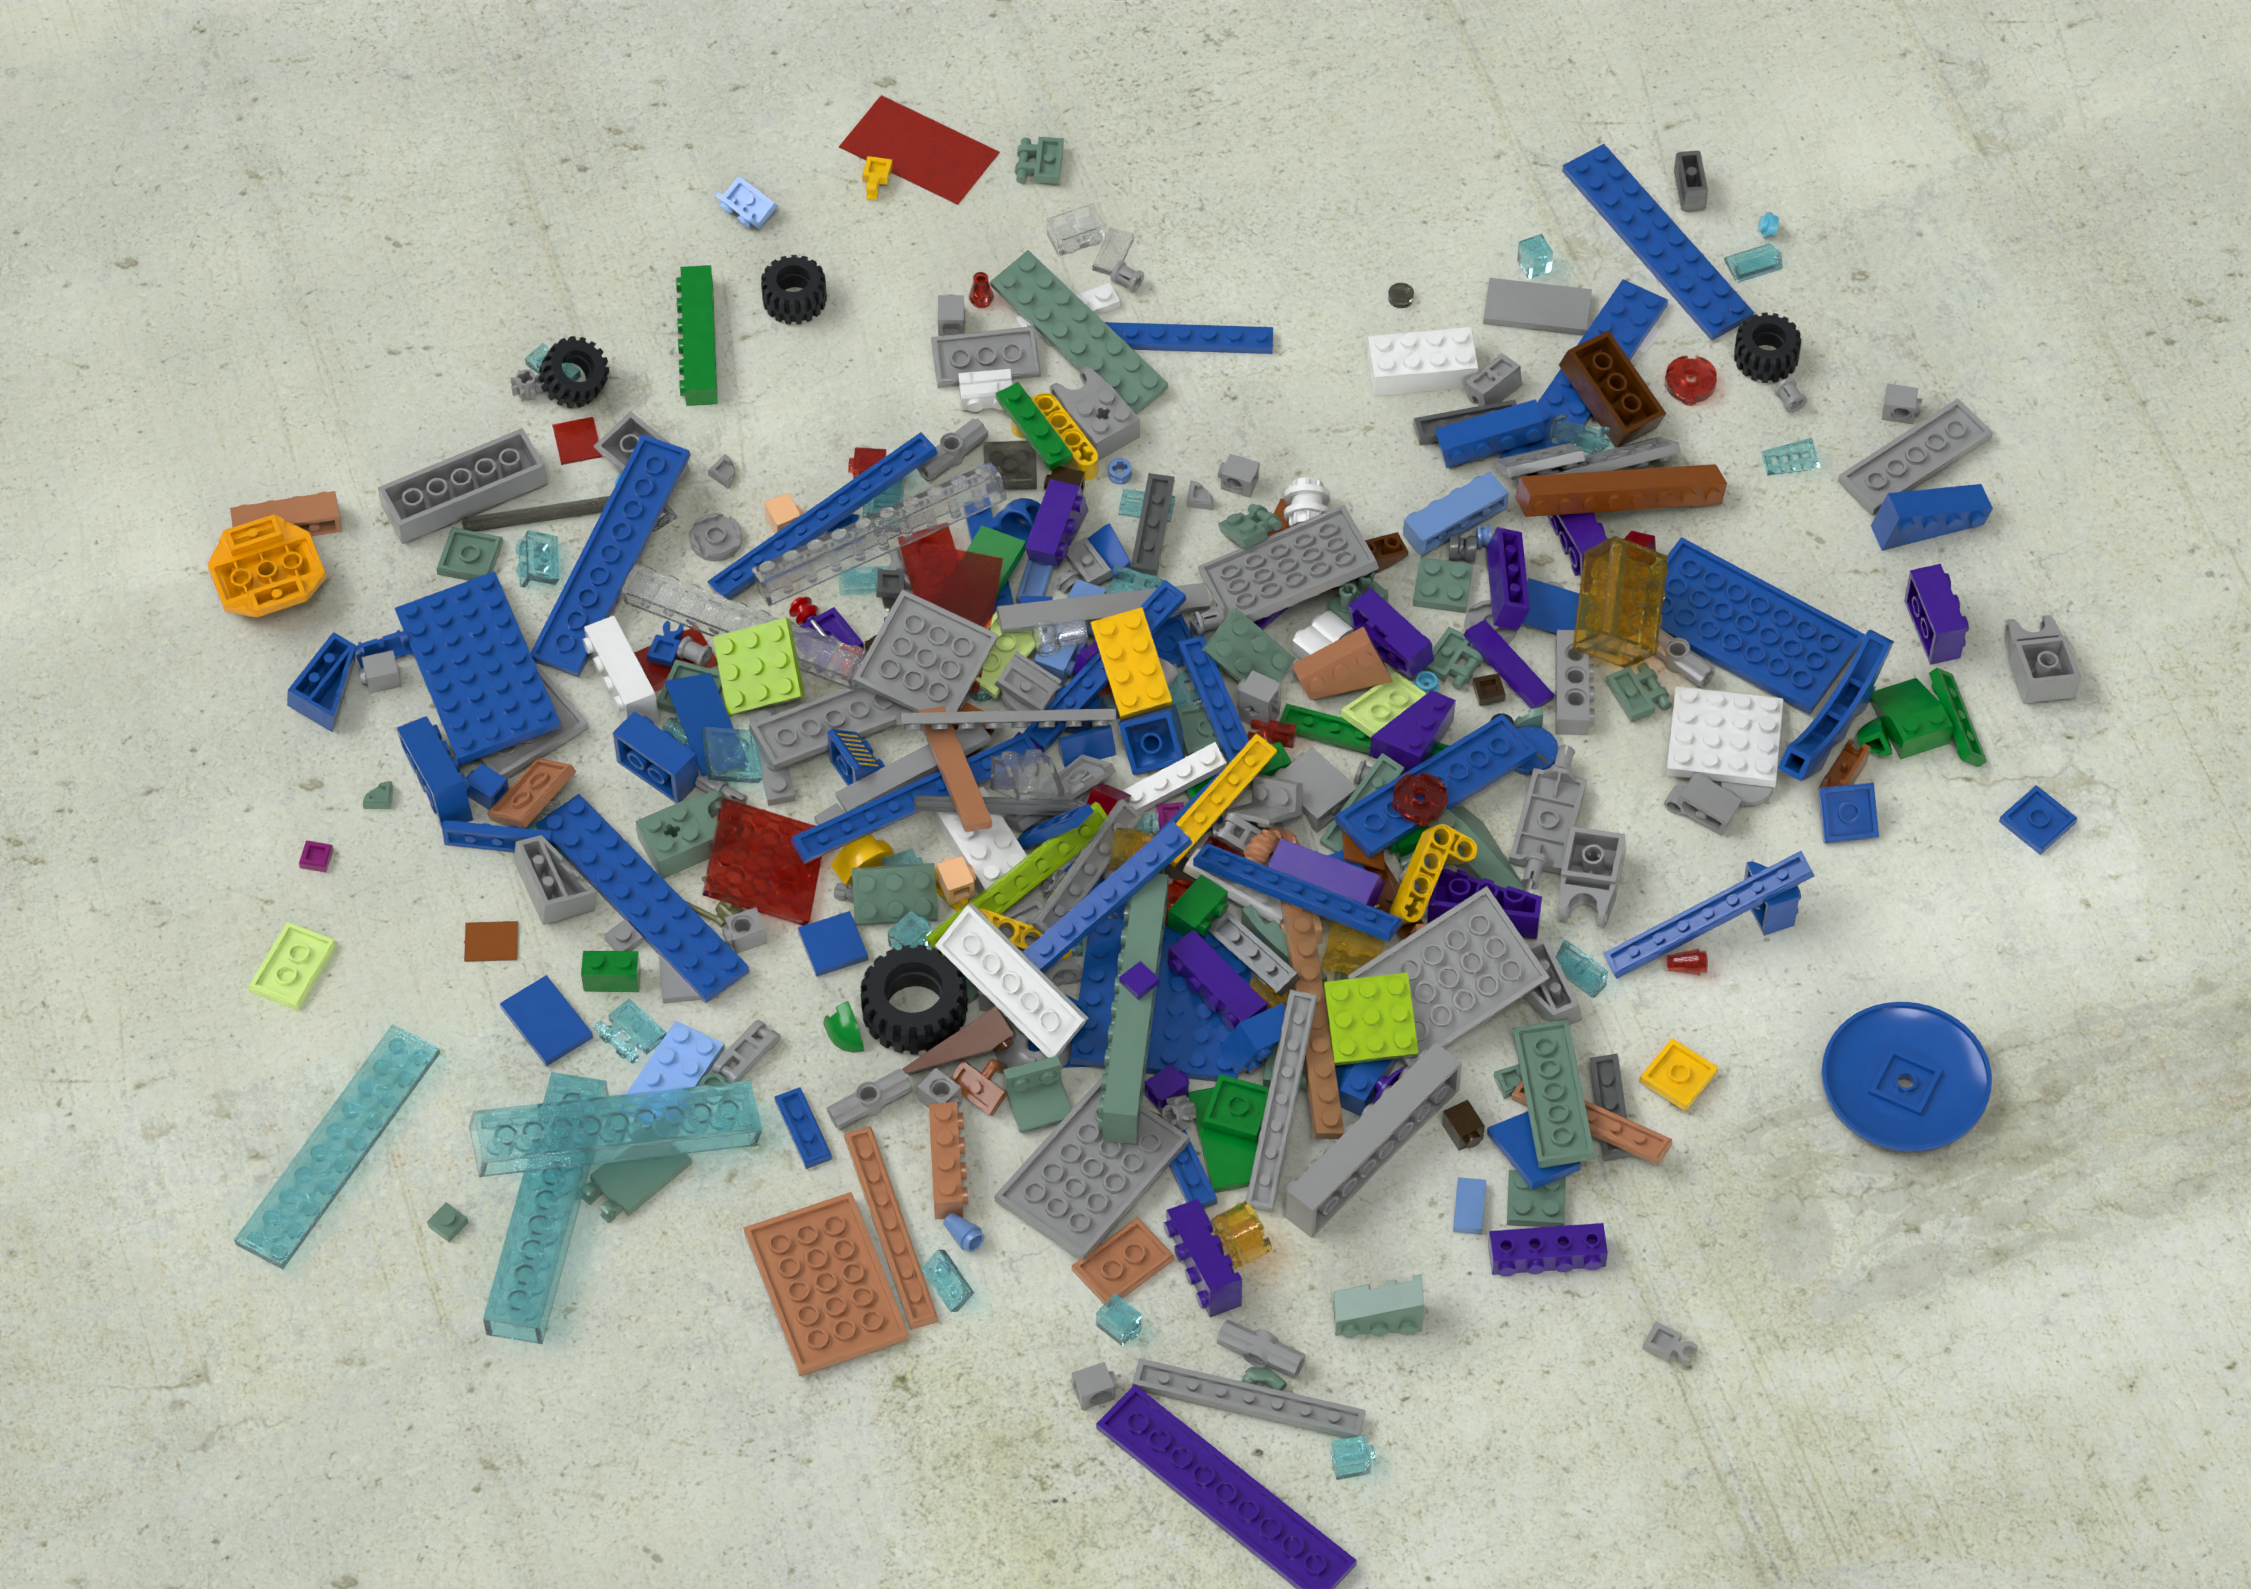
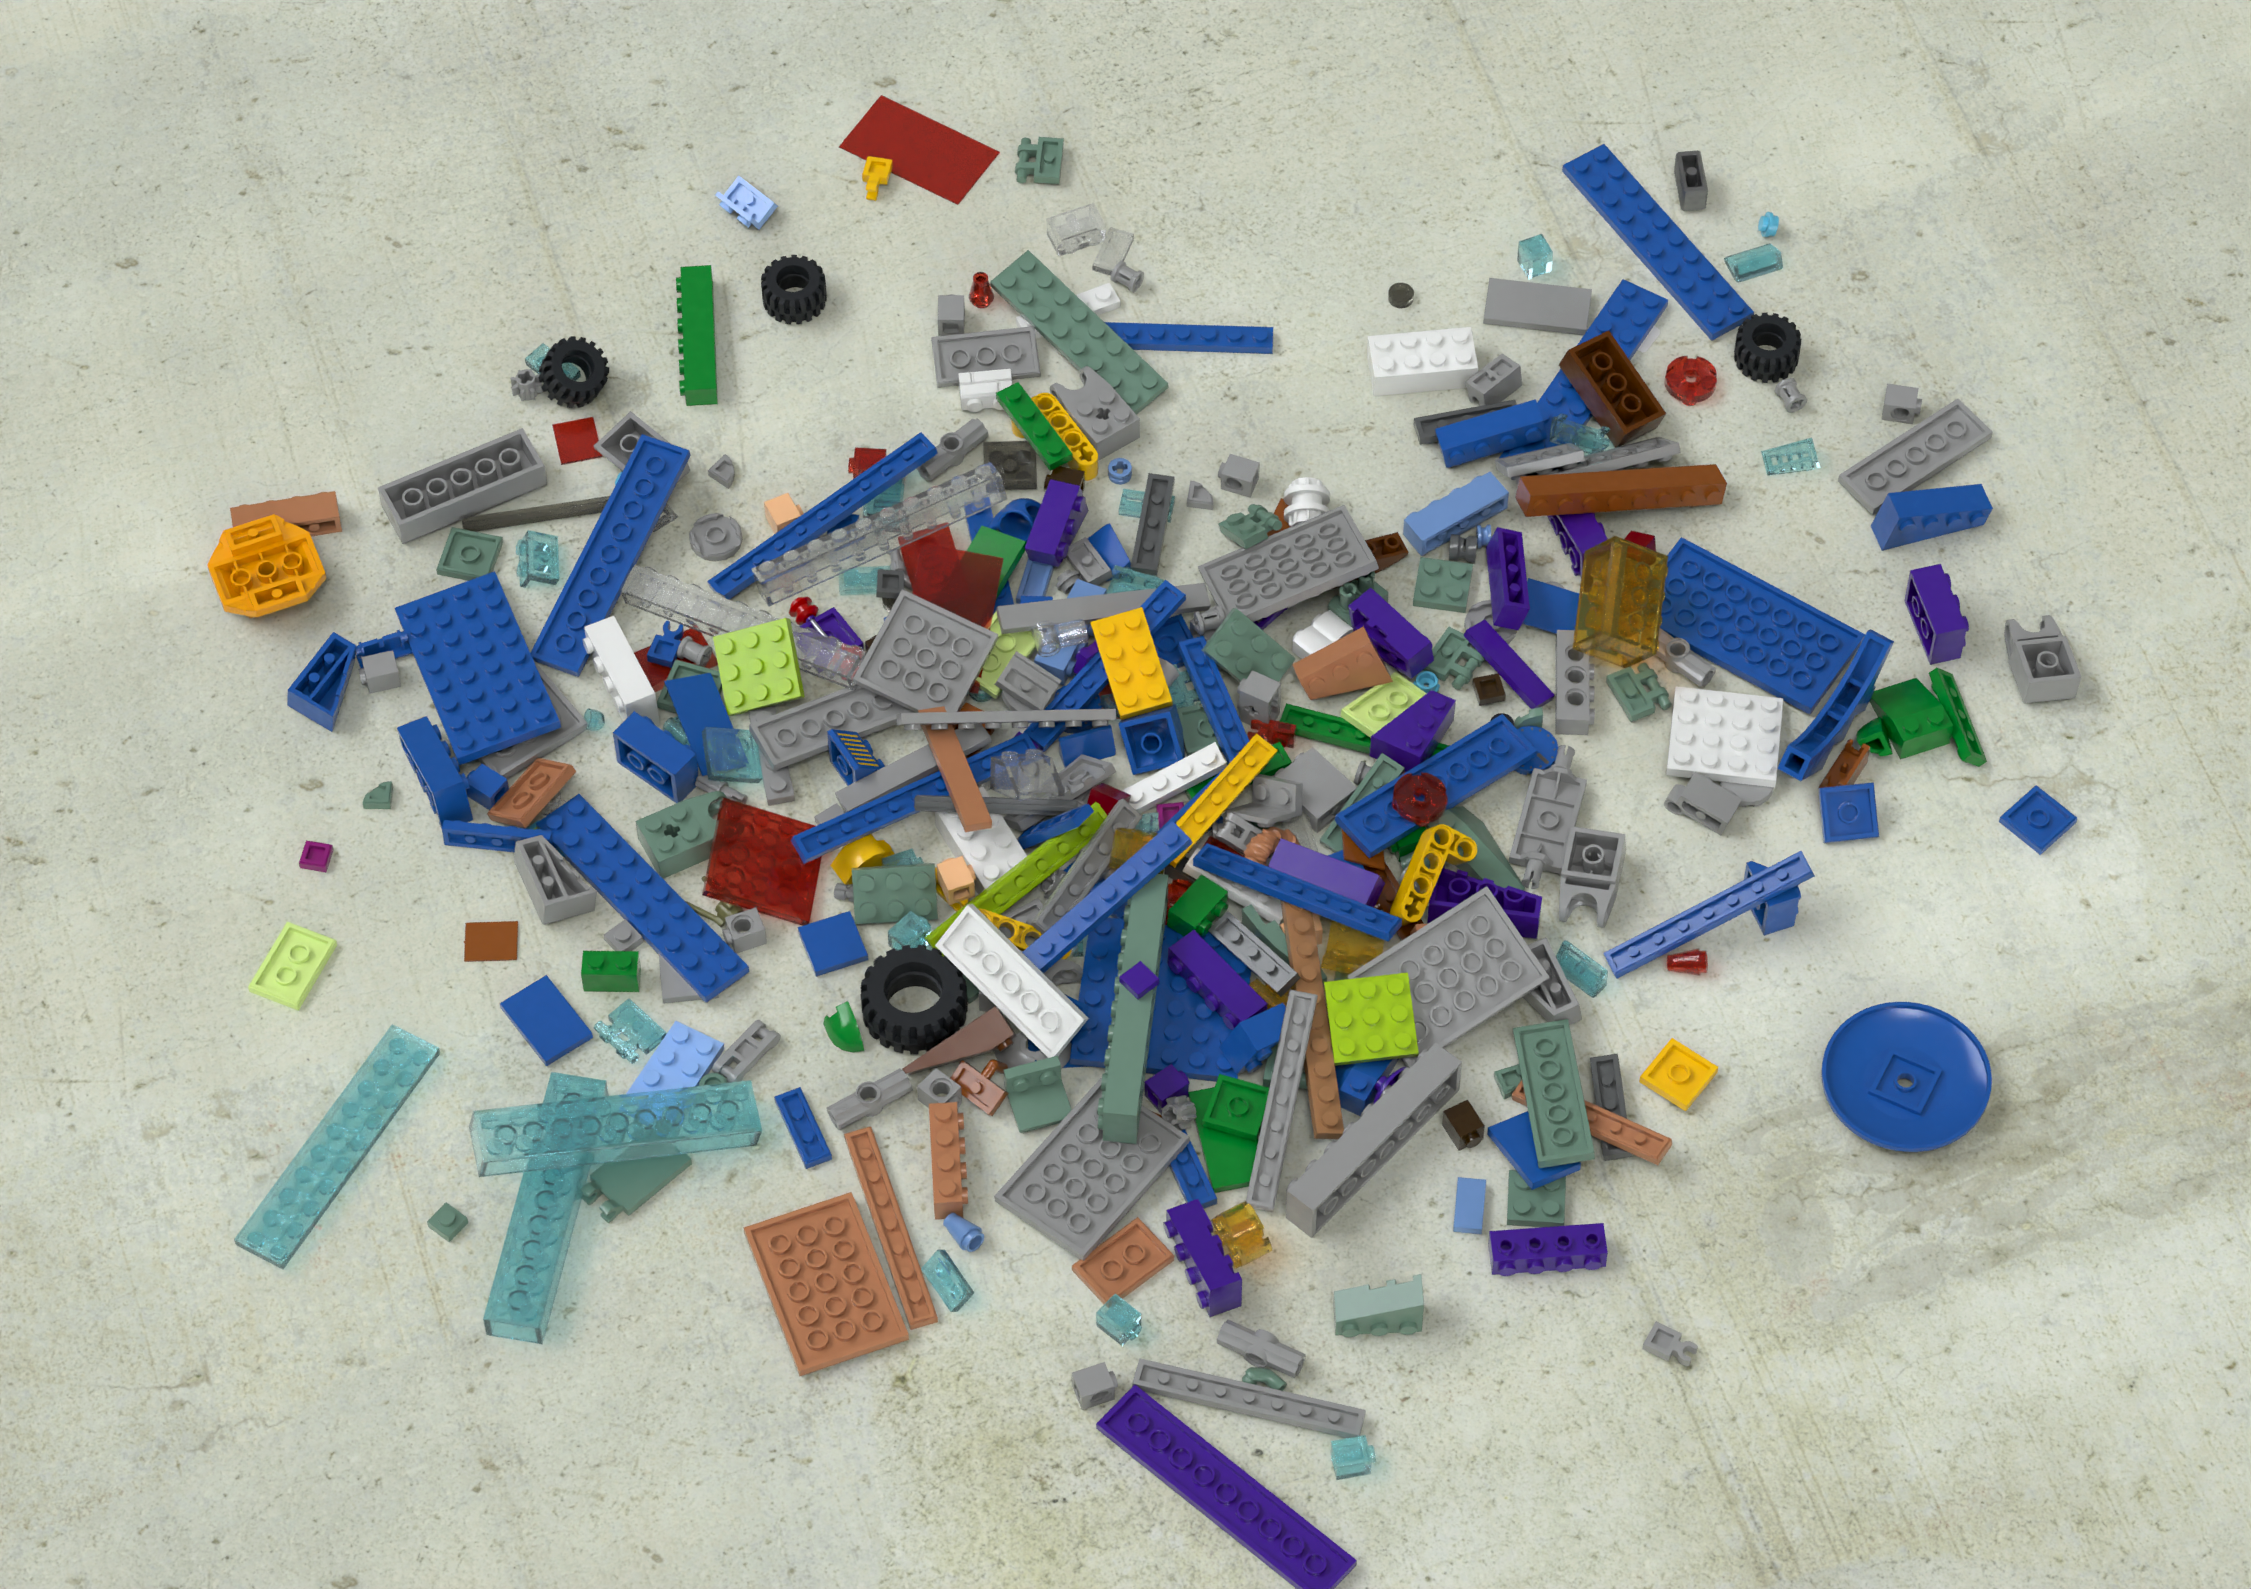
(594, 719): none -> clear light blue hinge

